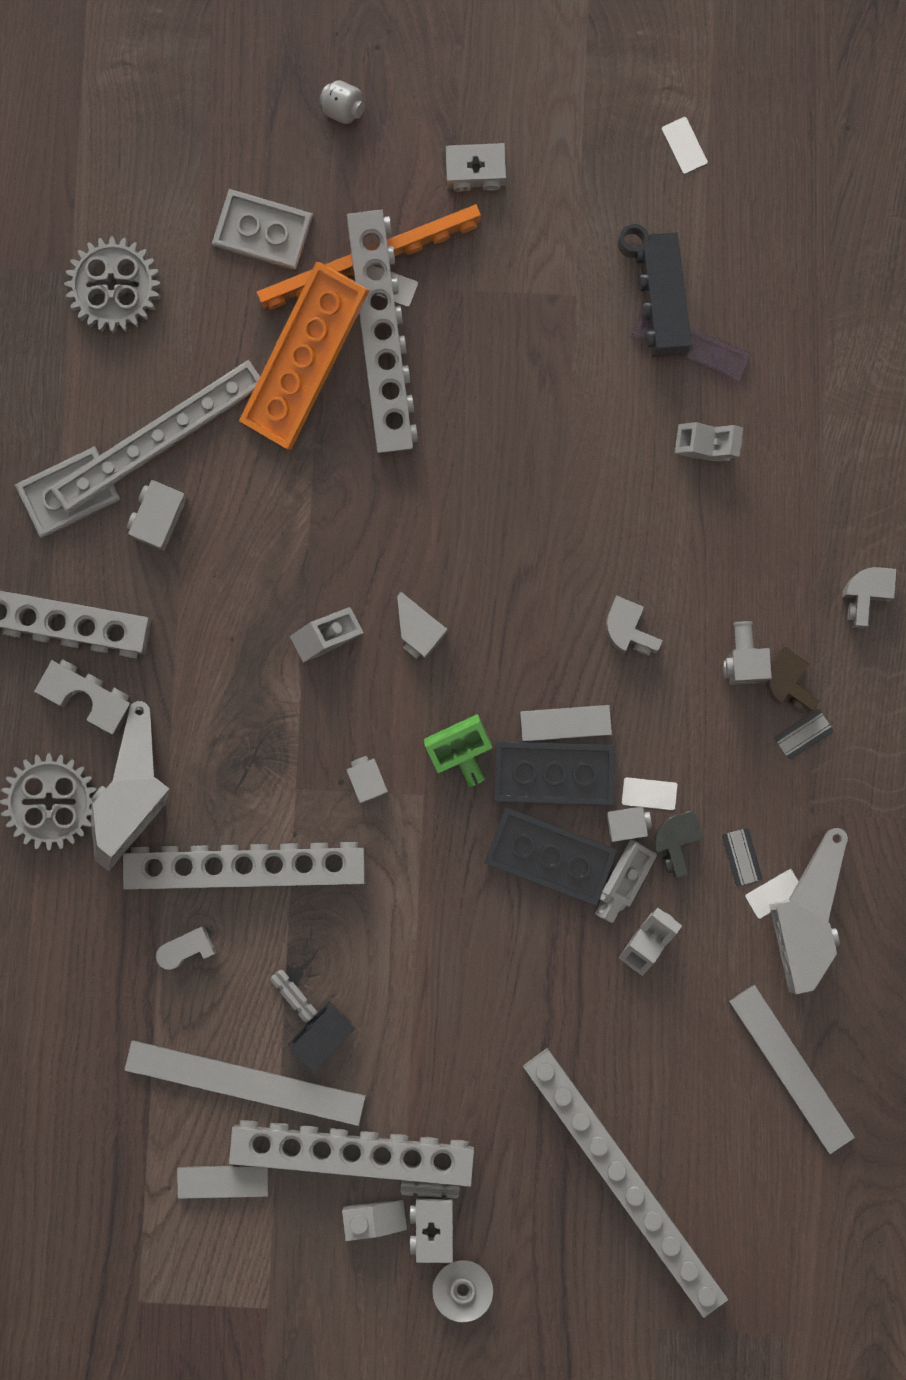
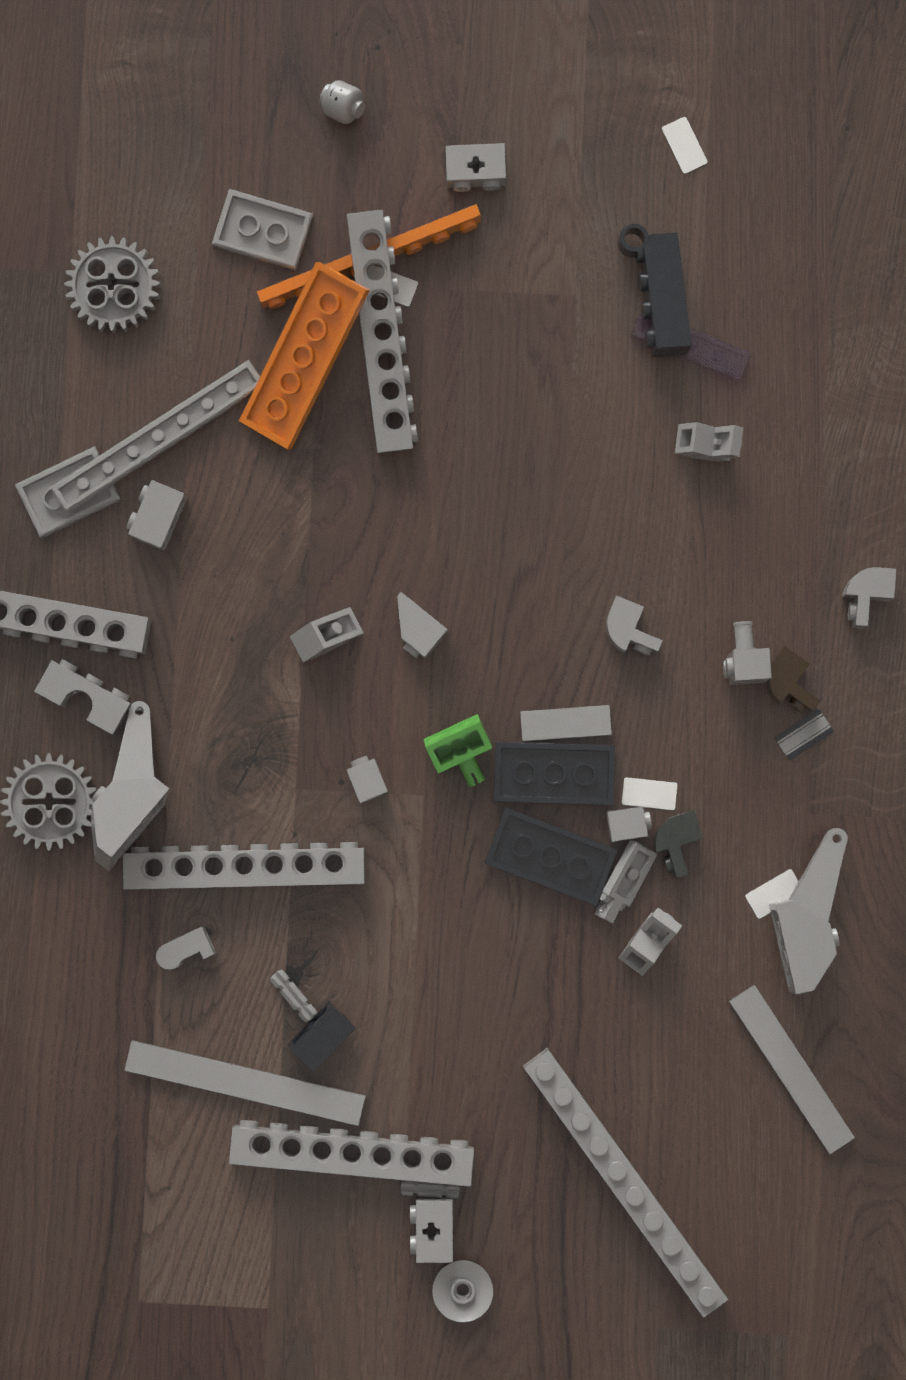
(222, 1181): light grey tile -> none
(374, 1219): light grey slope -> none
(742, 857): sticker -> none

